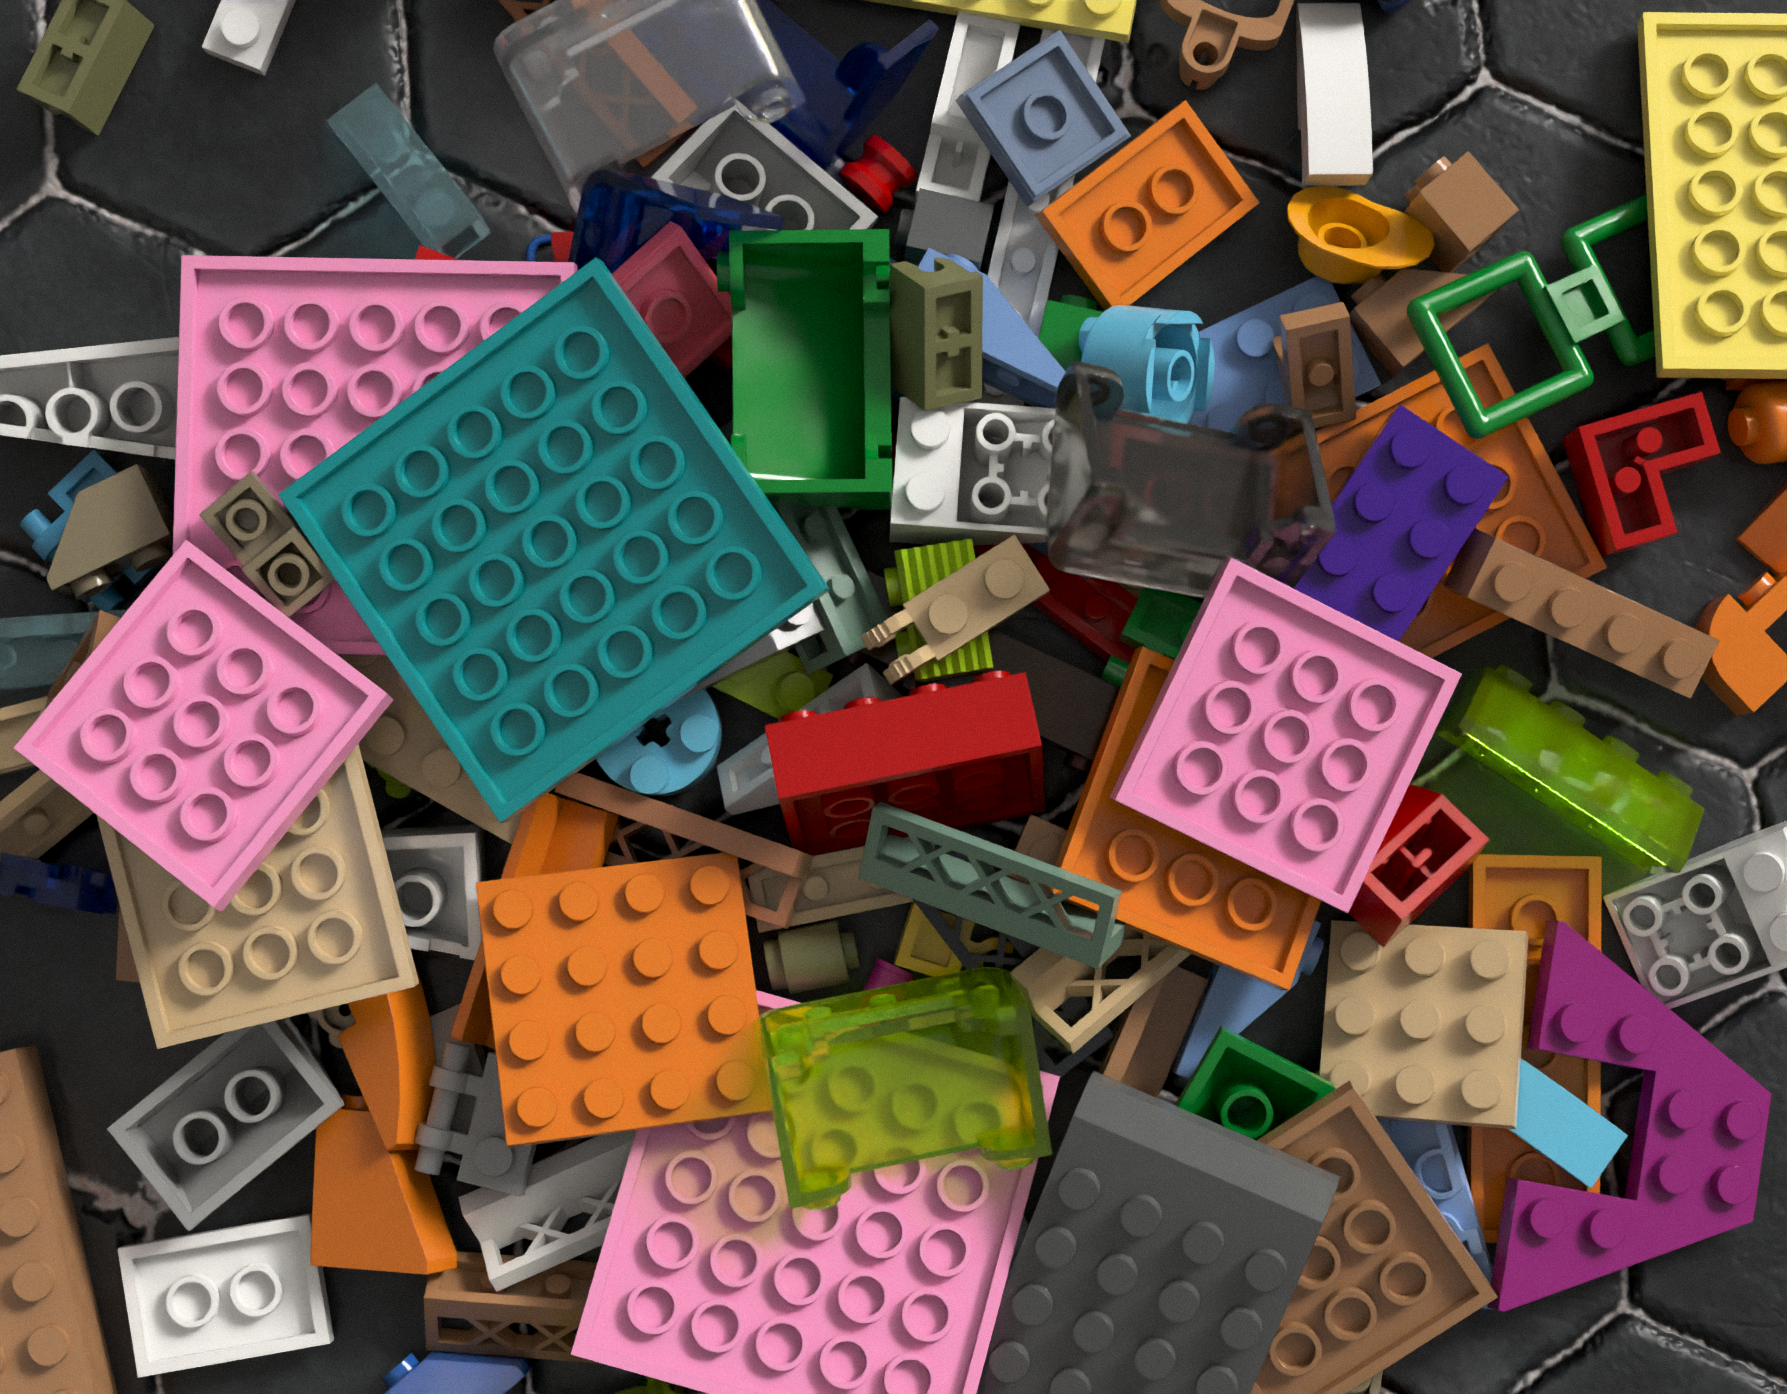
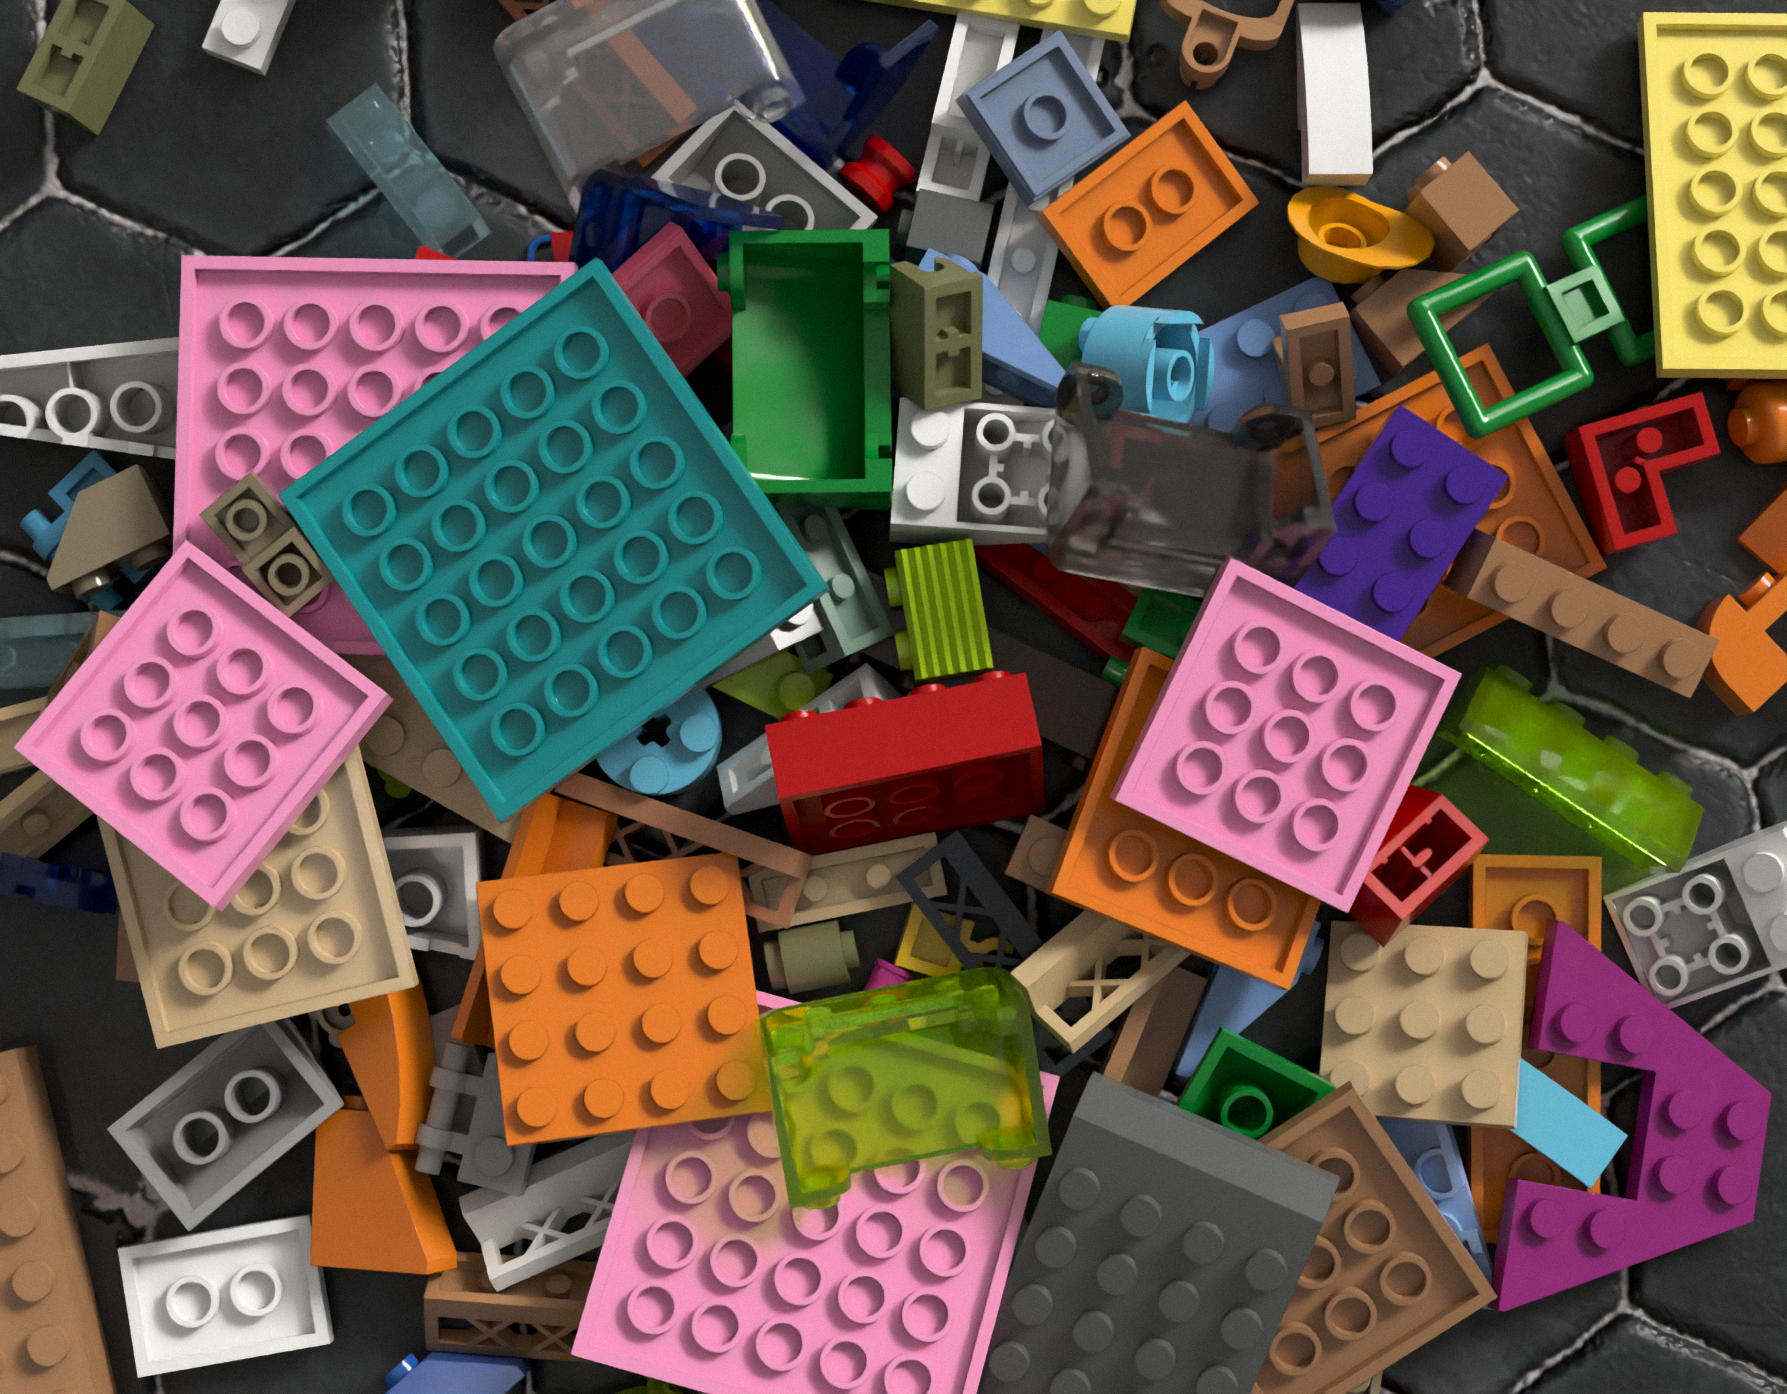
(962, 606): tan hinge -> none
(988, 895): sand green fence -> none

